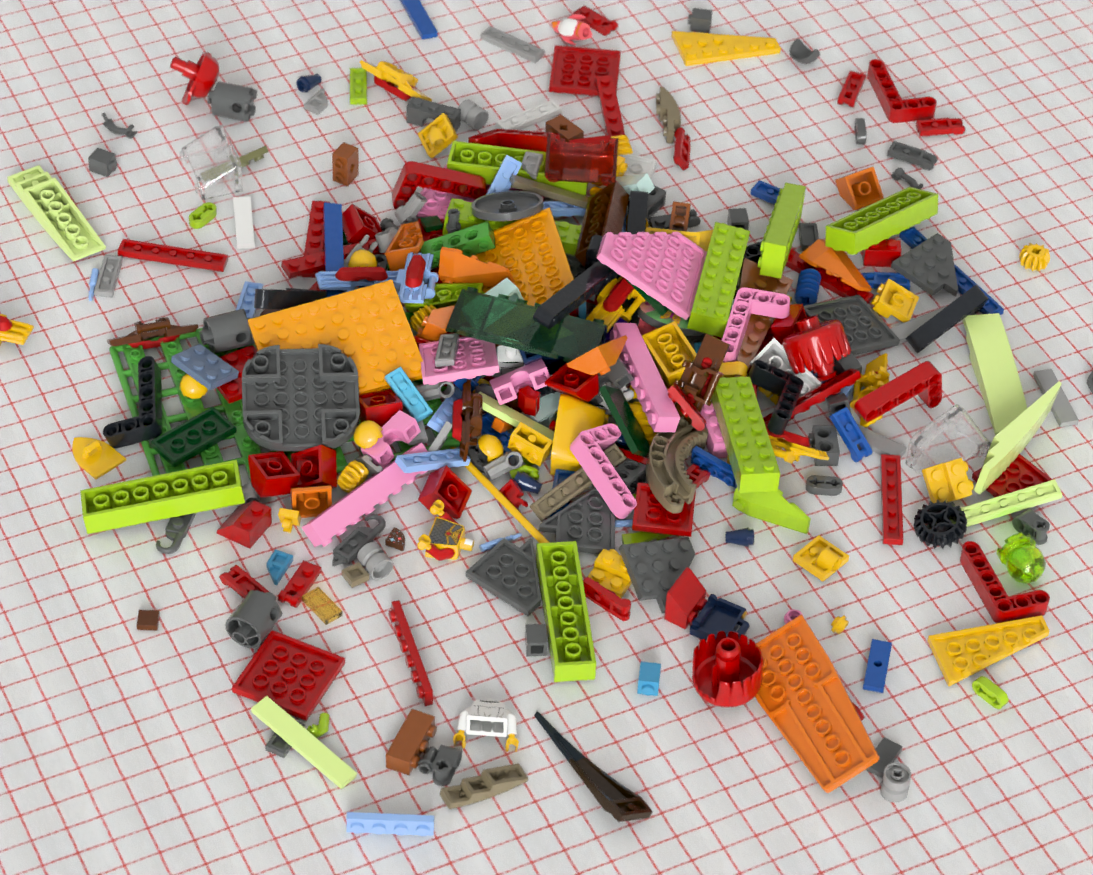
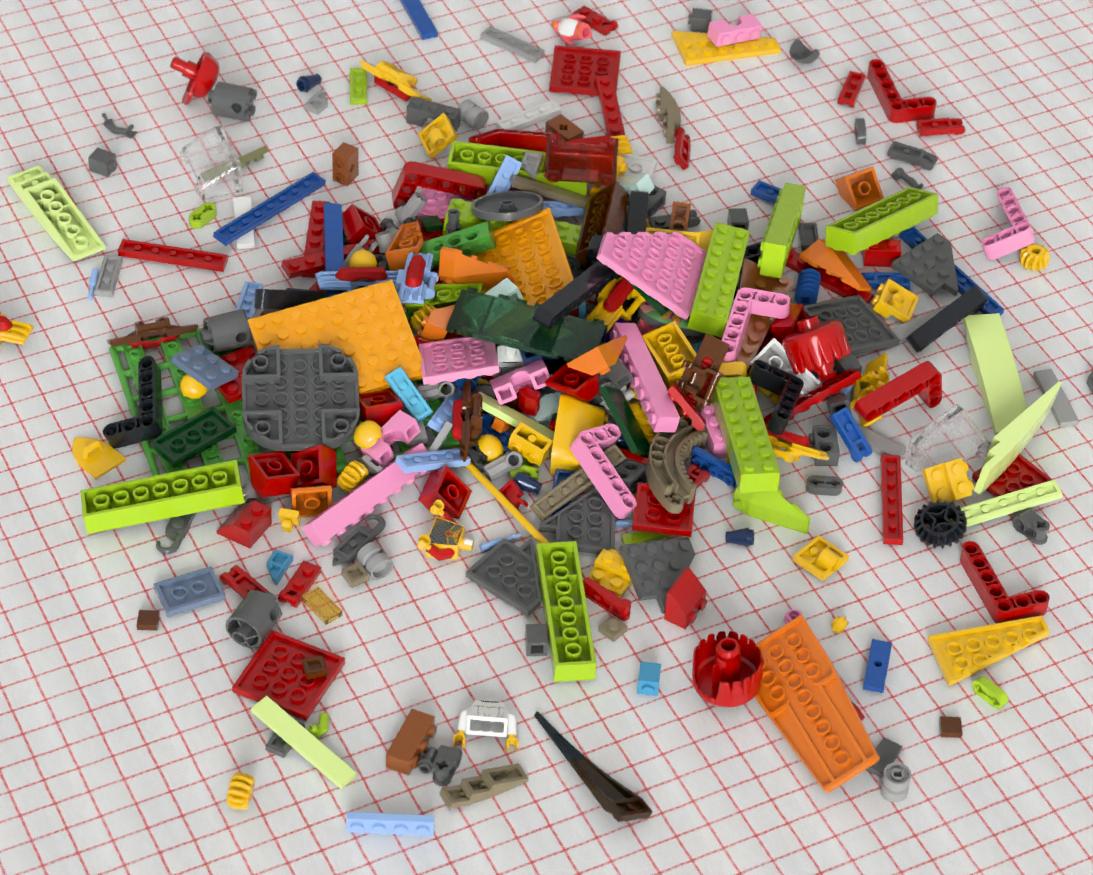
(189, 591): none -> sand blue plate
(240, 791): none -> yellow gear
(269, 208): none -> blue tile
(314, 667): none -> reddish brown tile
(396, 539): reddish brown tile -> none
(412, 656): red plate -> none
(447, 350): light grey tile -> none
(613, 628): none -> dark tan plate
(719, 616): dark blue piece -> none
(723, 33): none -> bright pink arch
(950, 727): none -> reddish brown tile
(1014, 237): none -> bright pink beam
(1022, 559): clear neon green tile -> none

